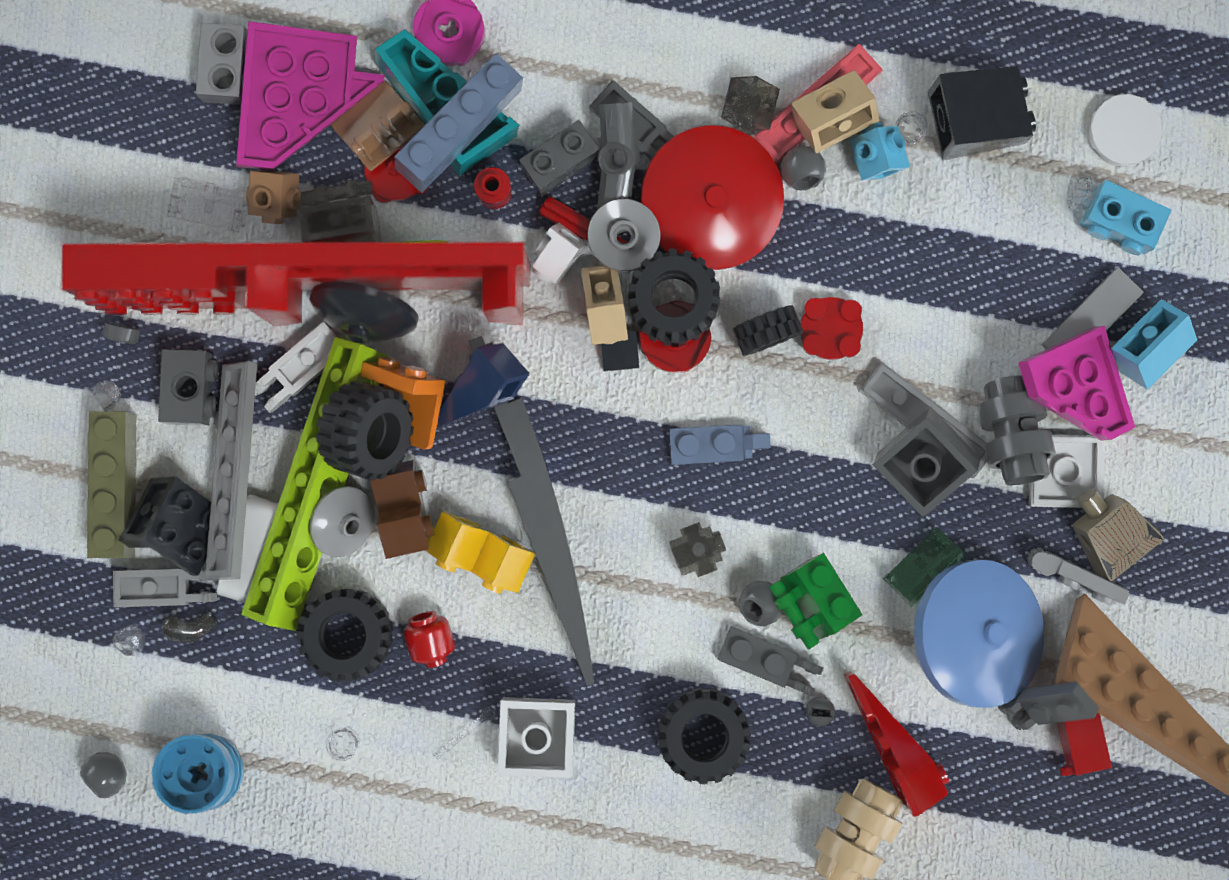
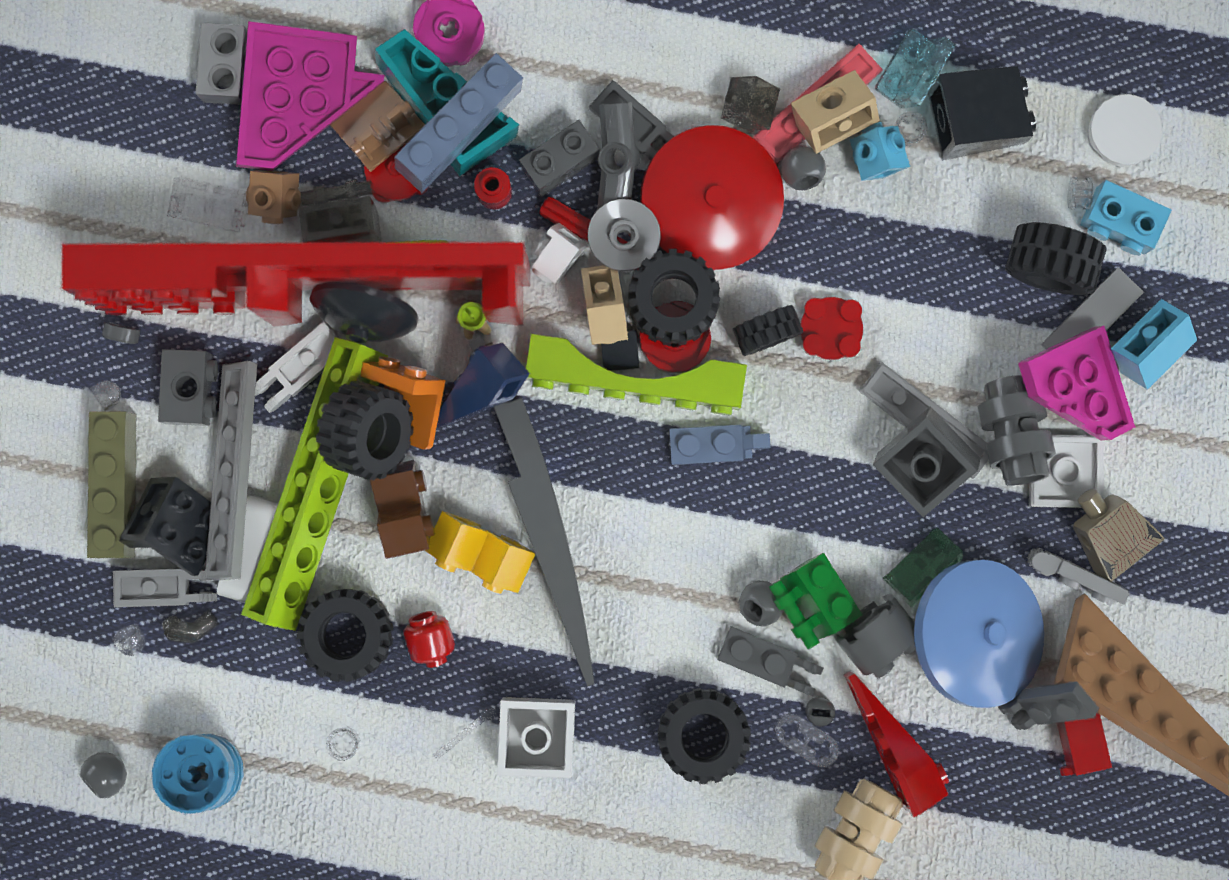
(334, 513): light grey dish -> none
(472, 318): none -> lime piece
(560, 363): none -> lime arch
(684, 555): clear smoke brick -> none
(810, 732): none -> clear beam
(878, 637): none -> dark grey brick
(914, 69): none -> clear light blue bracket
(1055, 258): none -> black tyre

